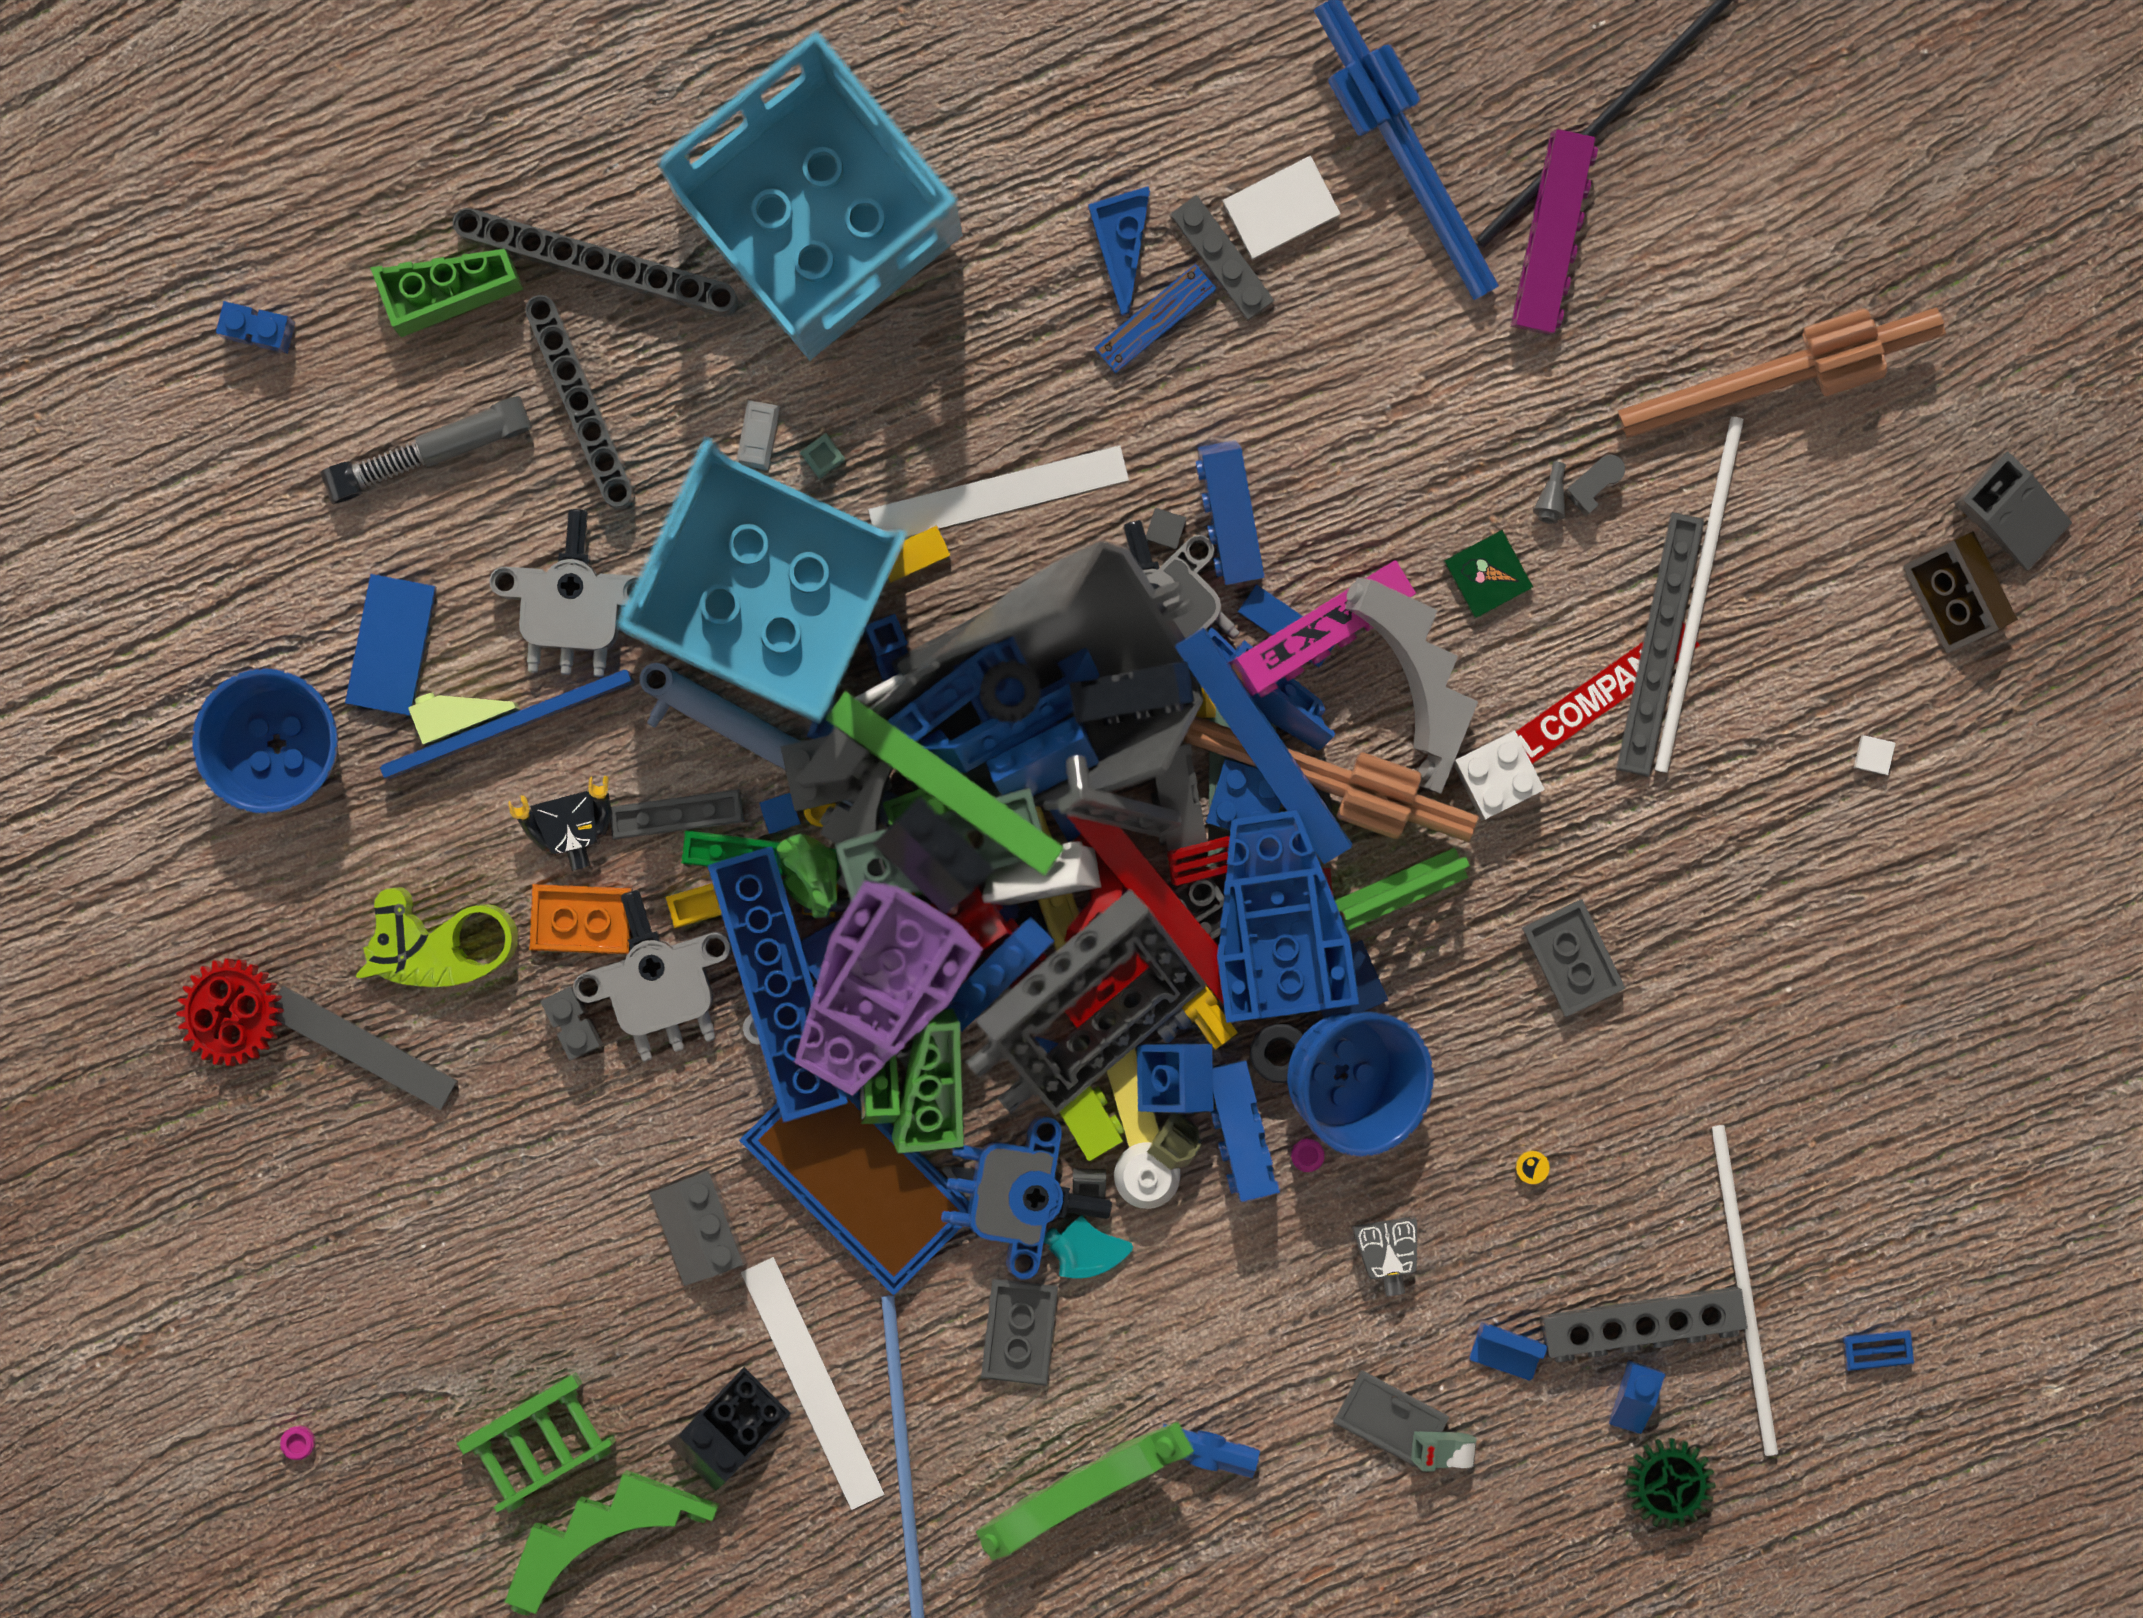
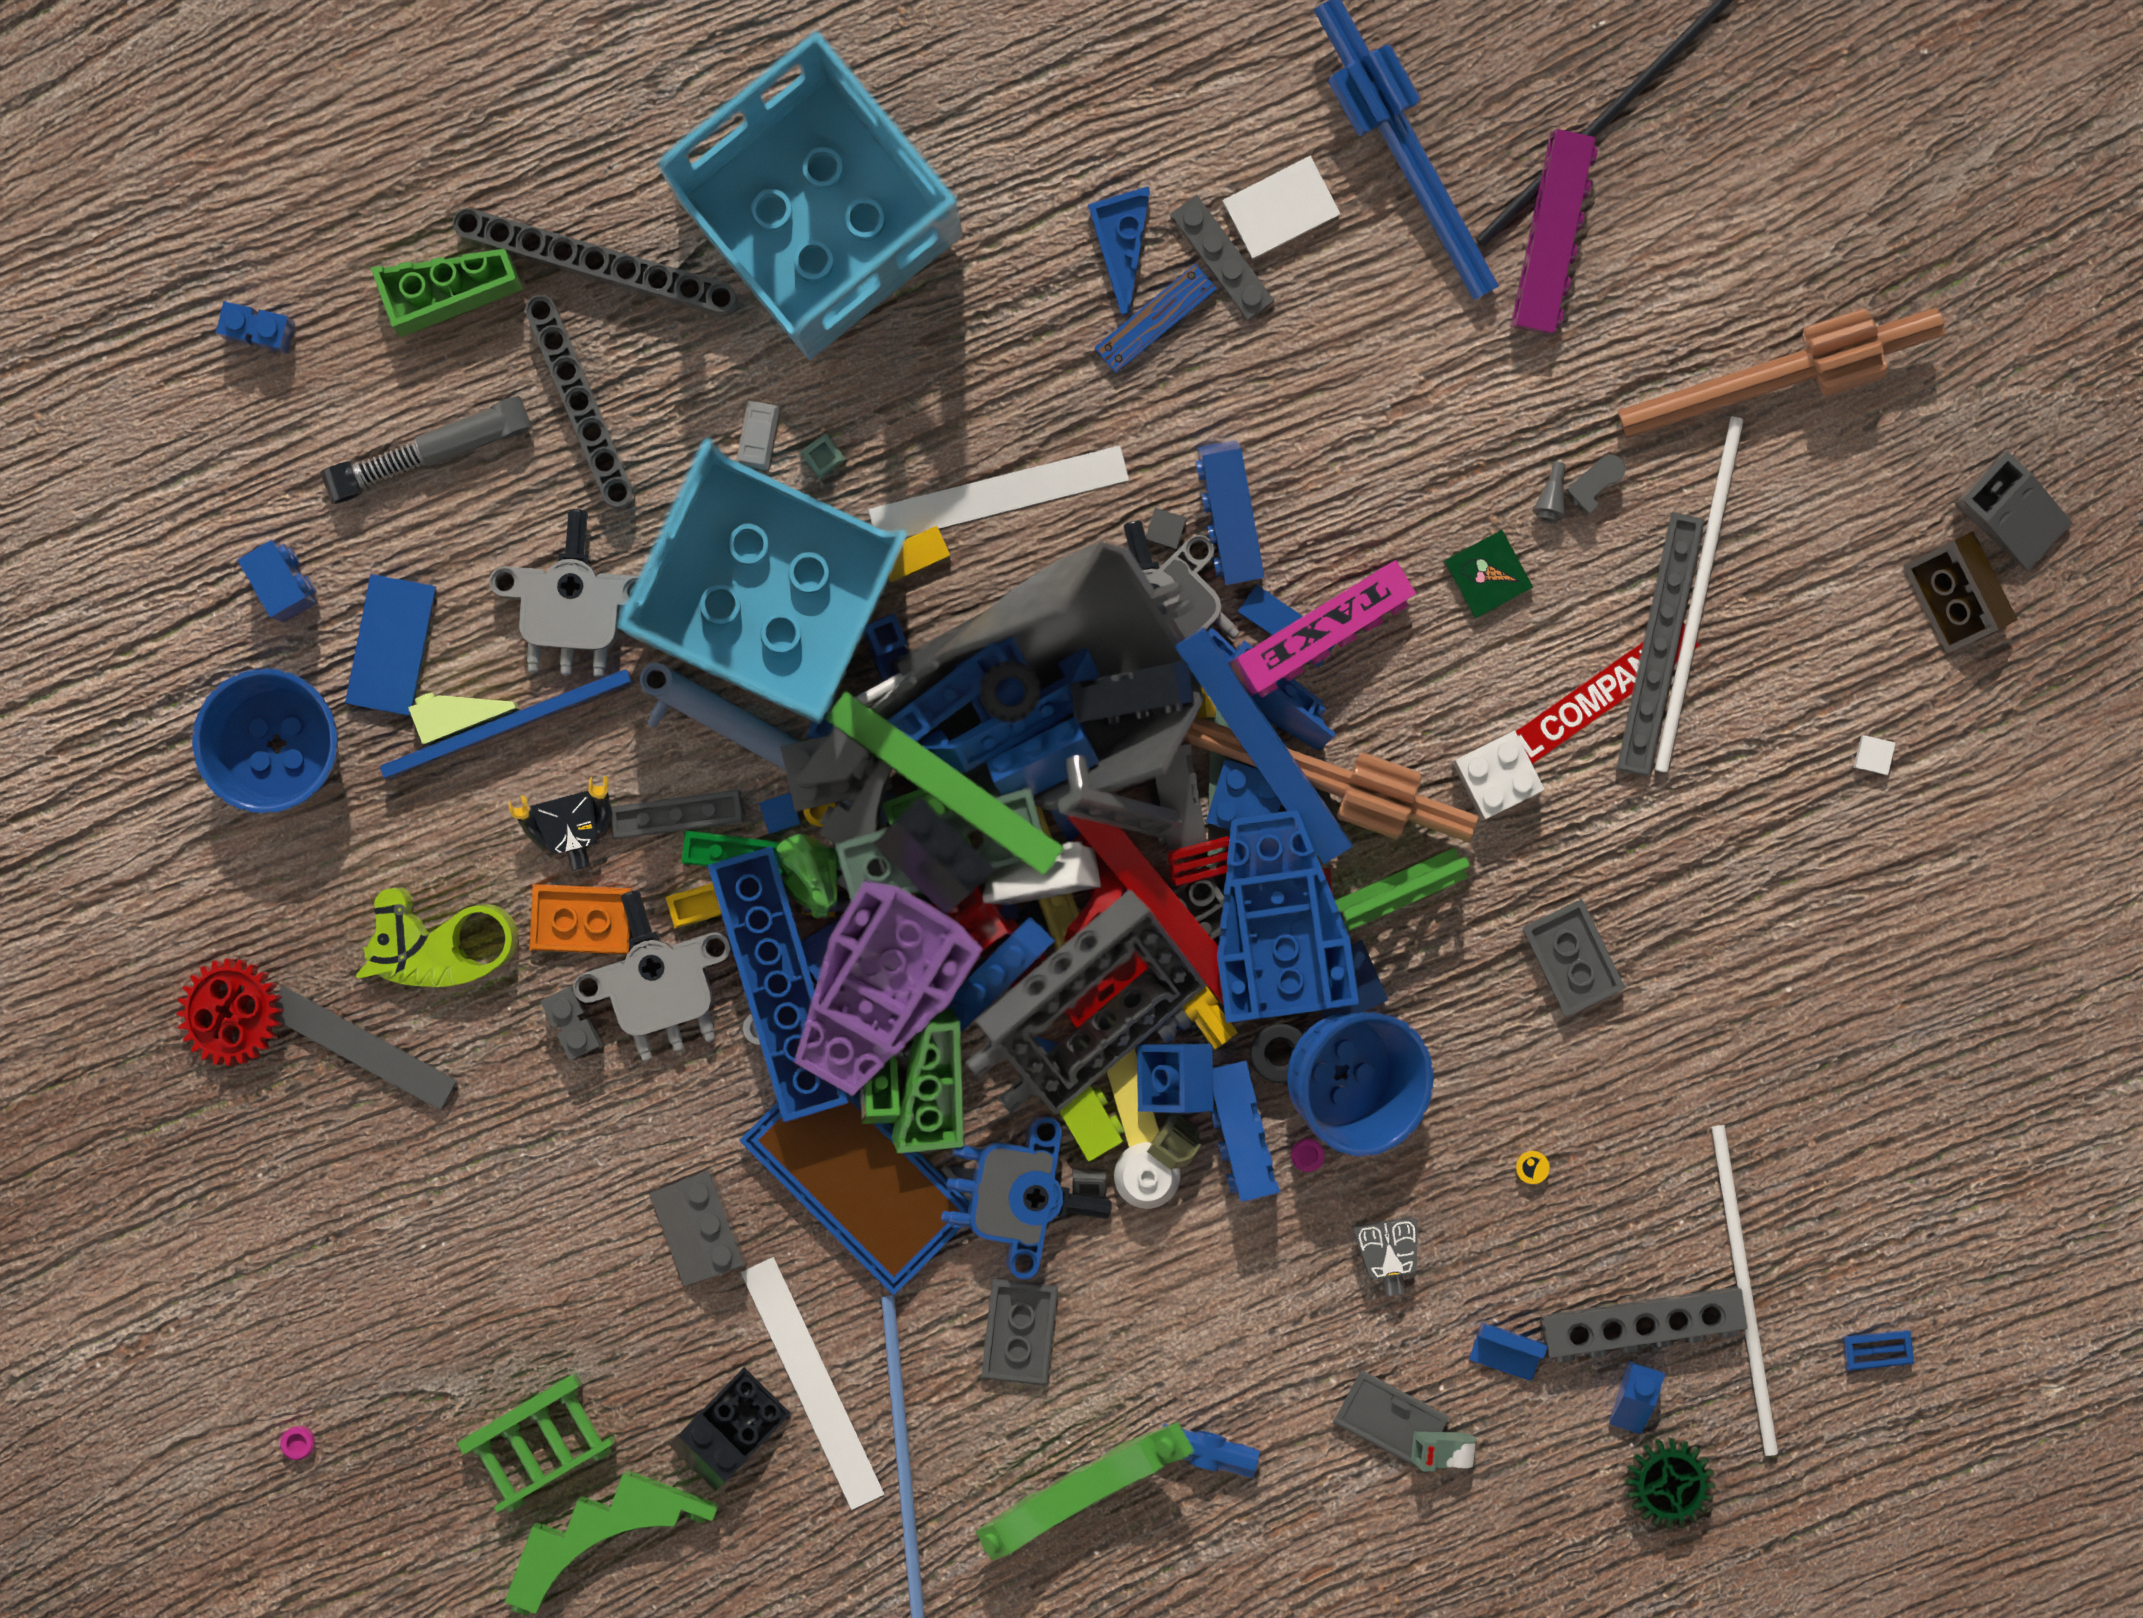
(278, 581): none -> blue brick
(1085, 1250): teal arm -> none
(1439, 711): light grey arch -> none

